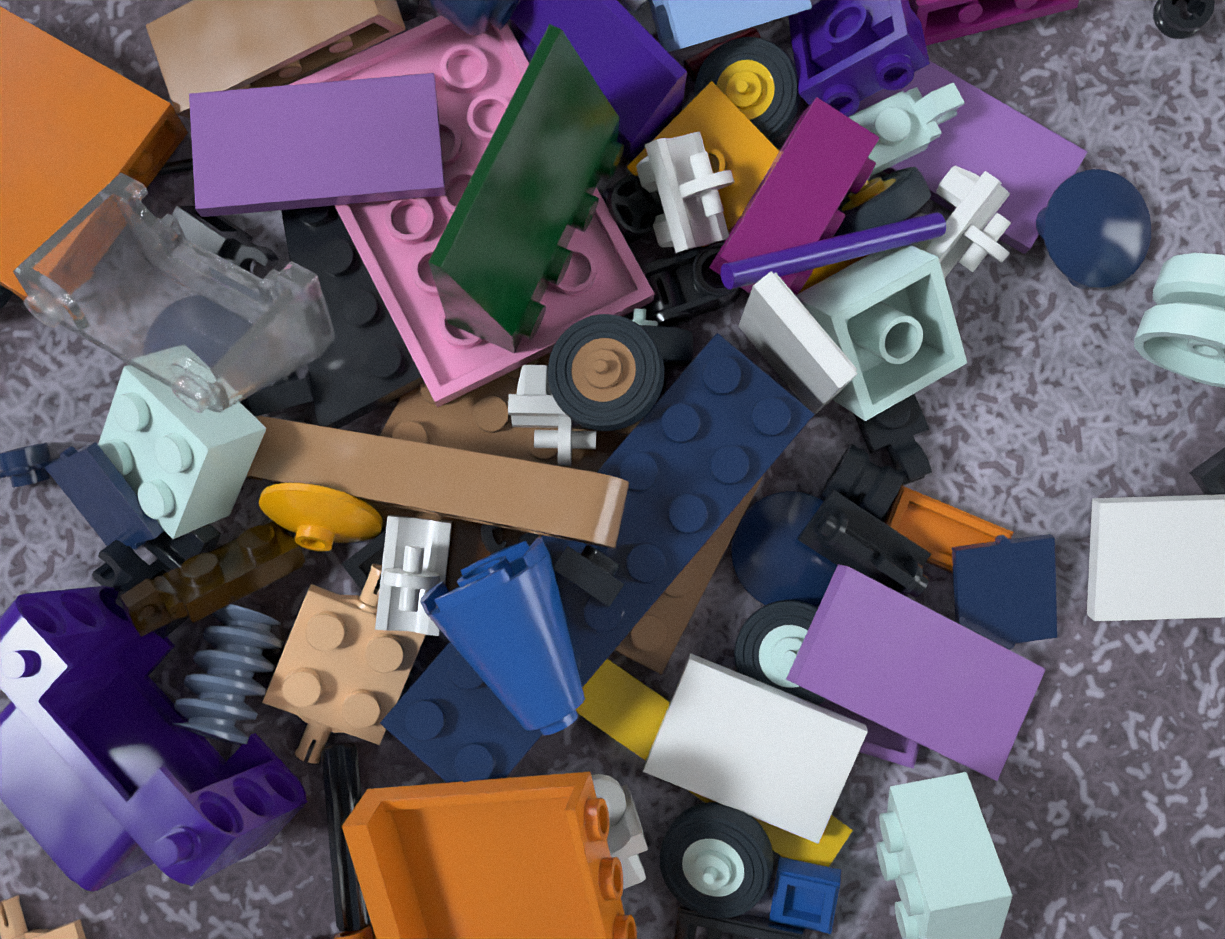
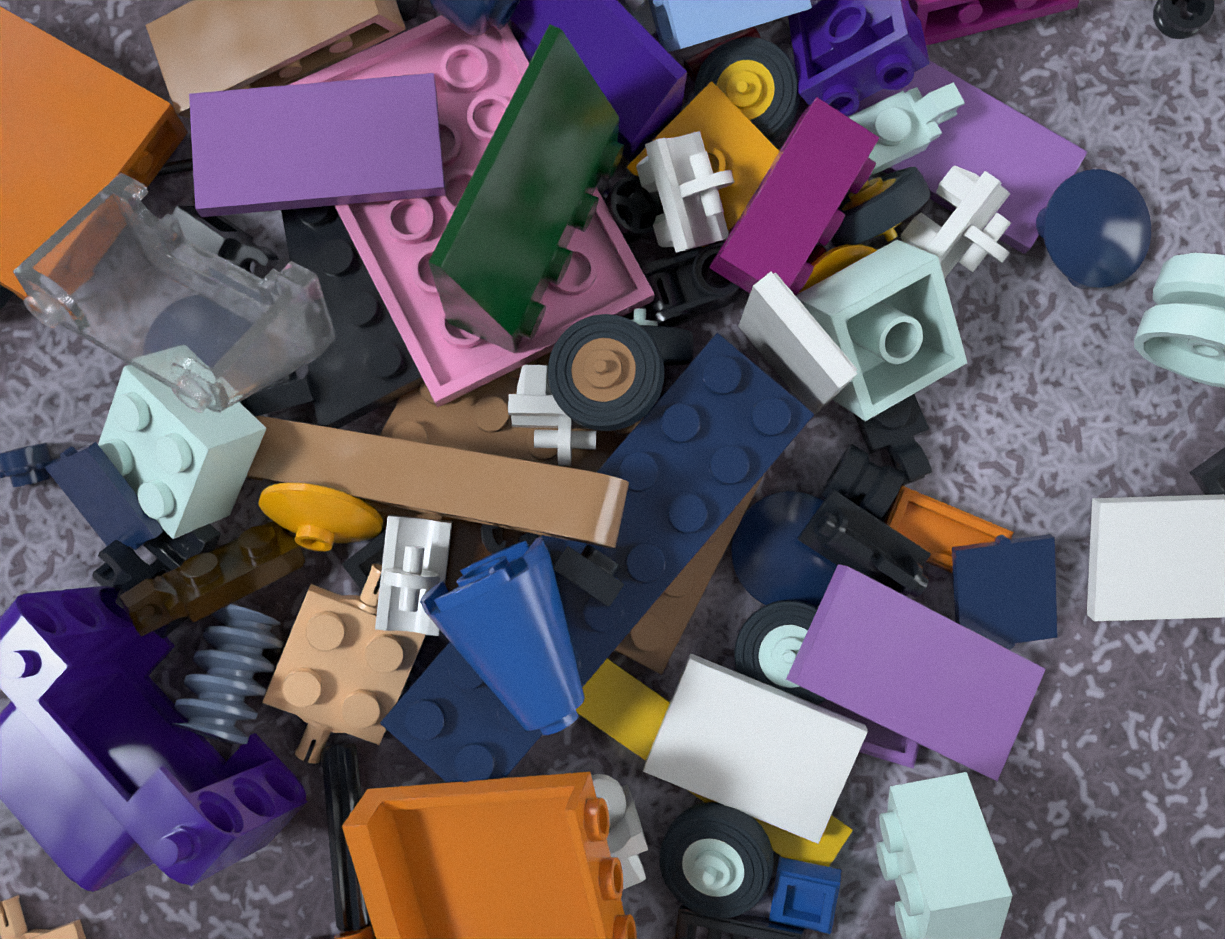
(833, 250): dark purple bar -> none

